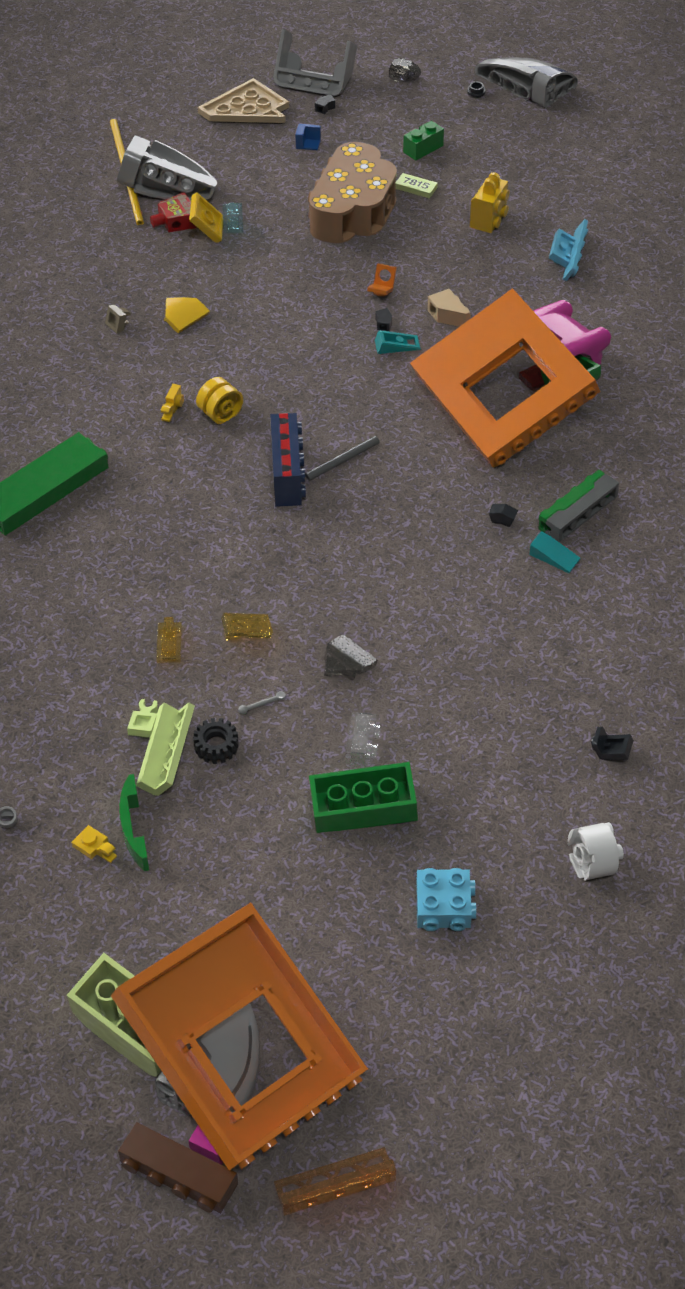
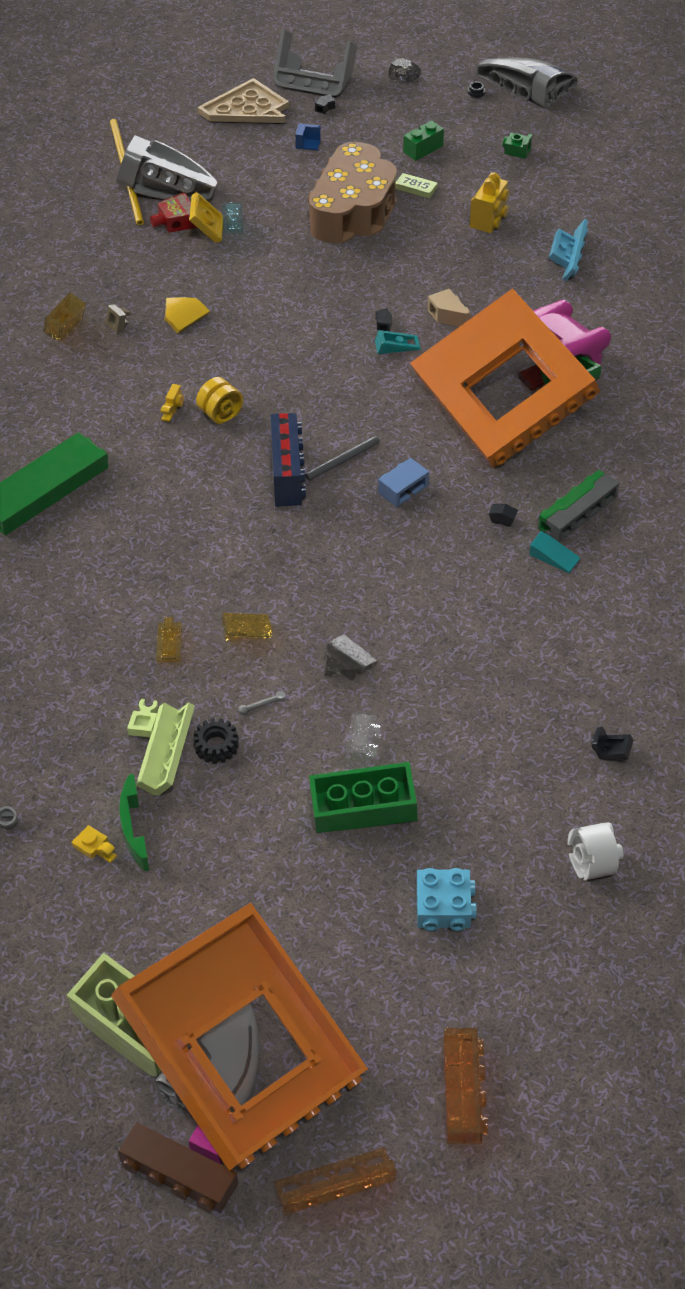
(64, 317): none -> clear yellow brick
(381, 287): orange bracket -> none
(404, 477): none -> medium blue piece
(462, 1086): none -> clear orange brick
(517, 145): none -> green brick

